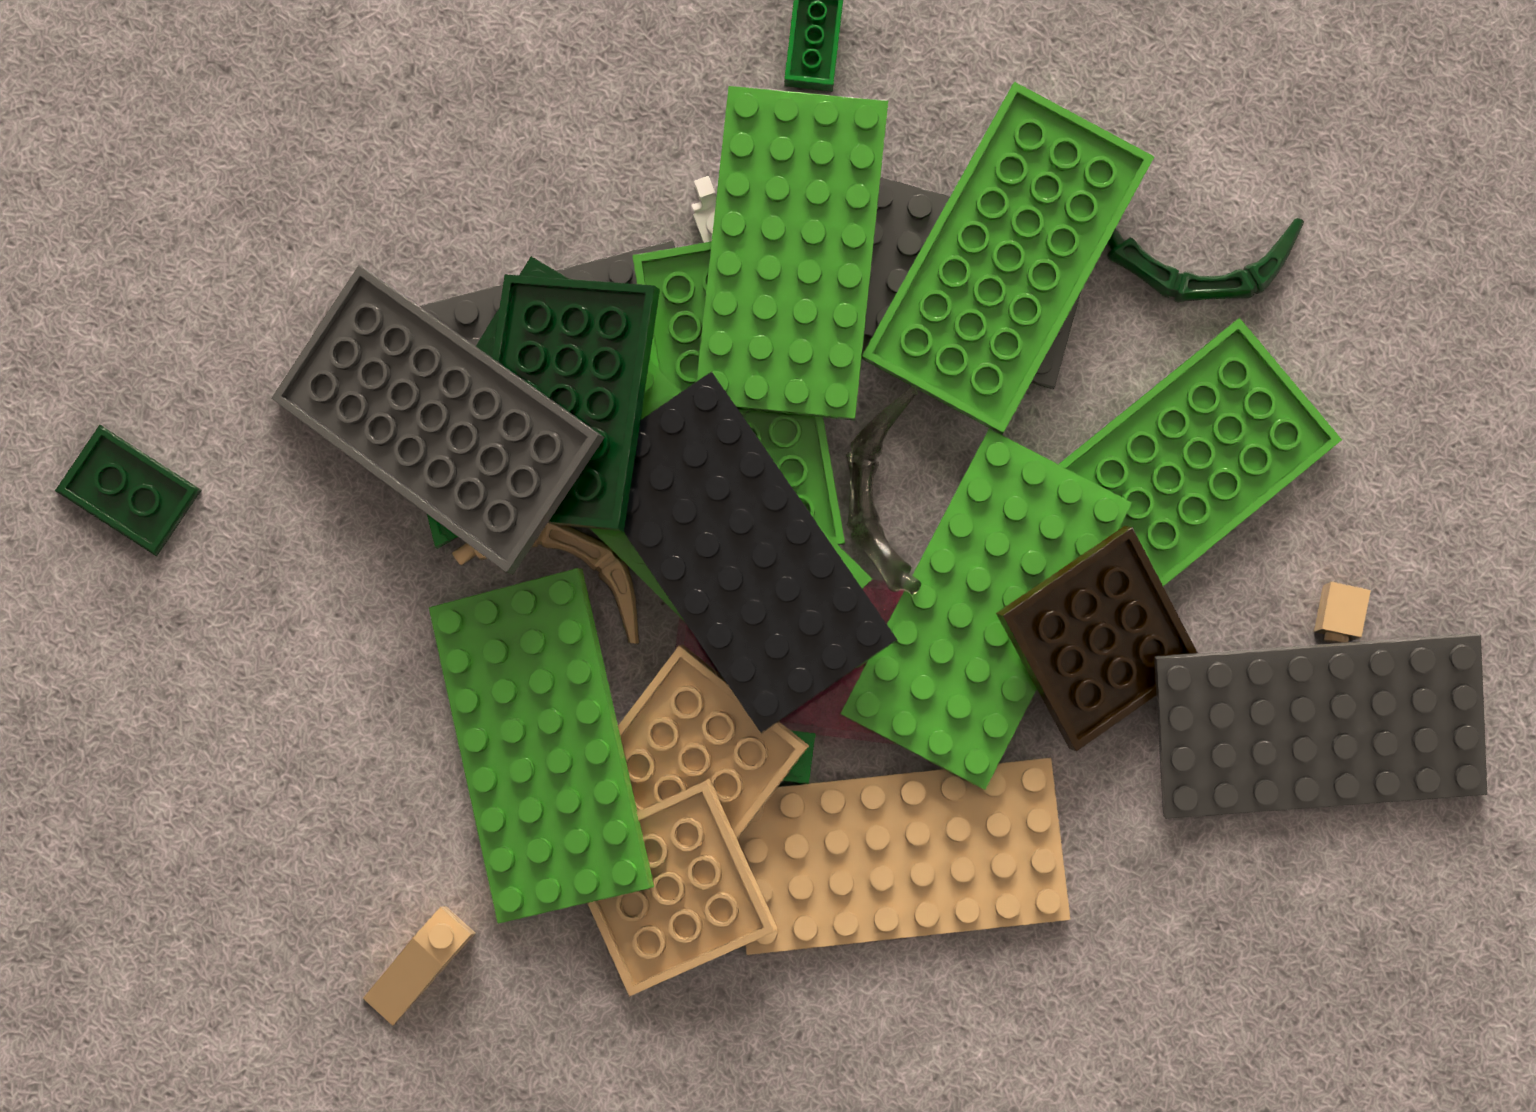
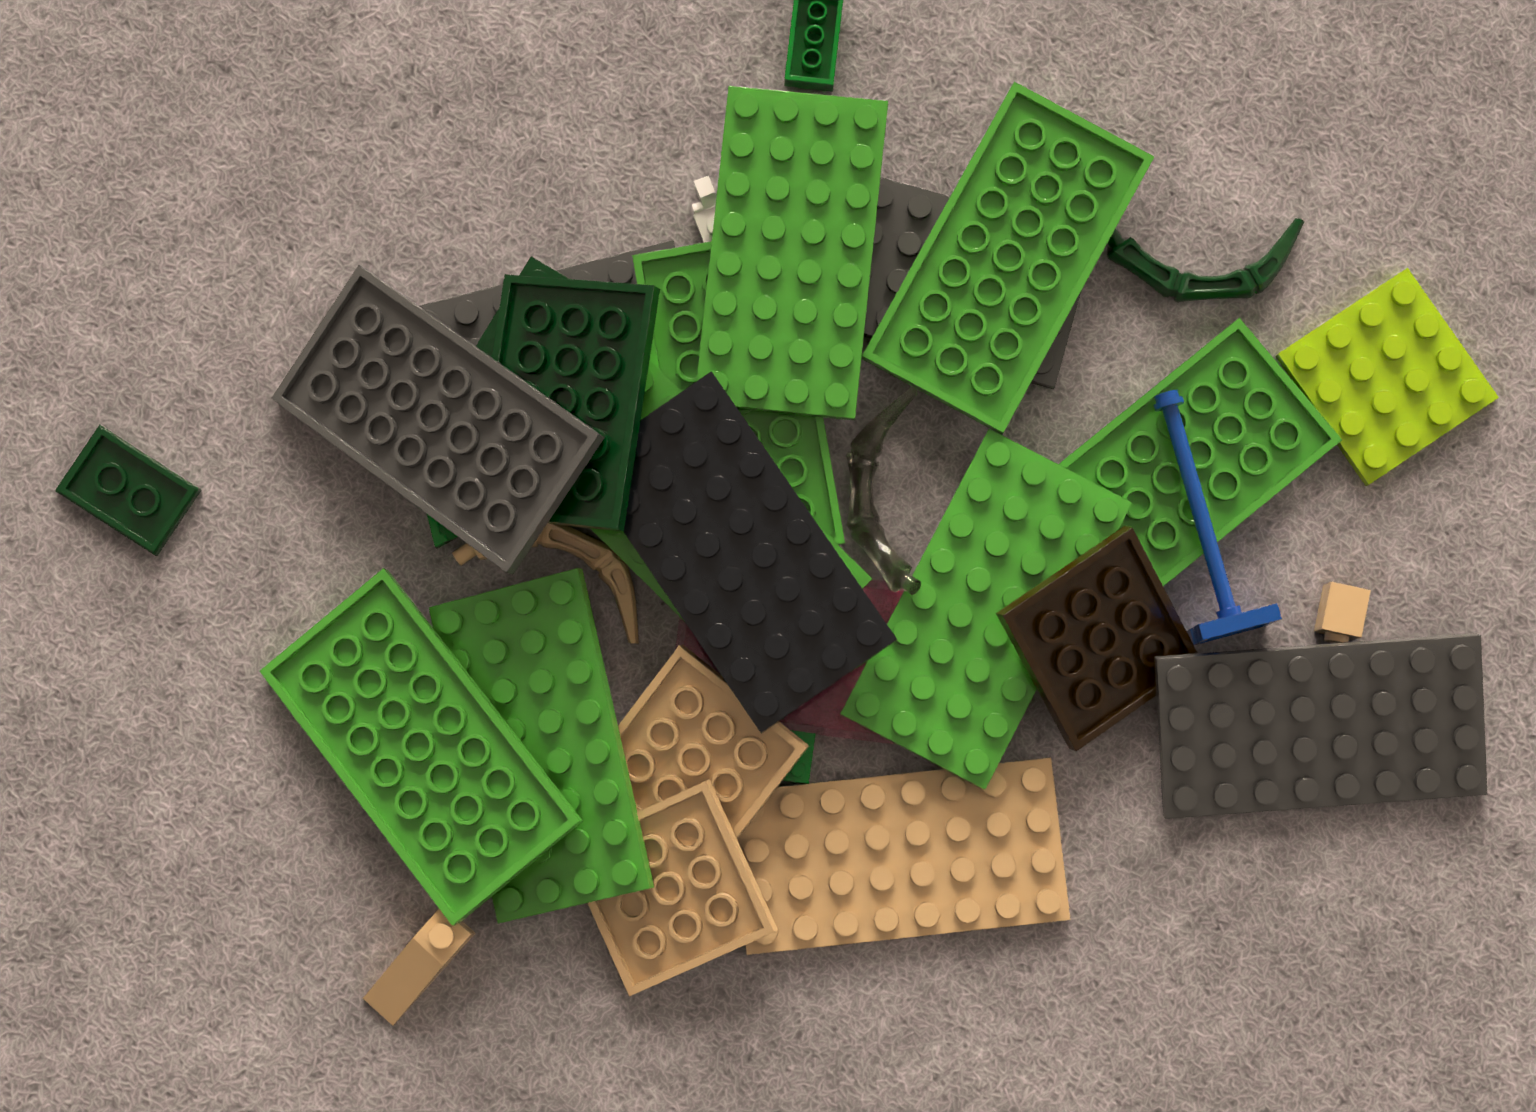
(420, 747): none -> bright green plate
(1230, 617): none -> blue tile
(1387, 376): none -> lime plate

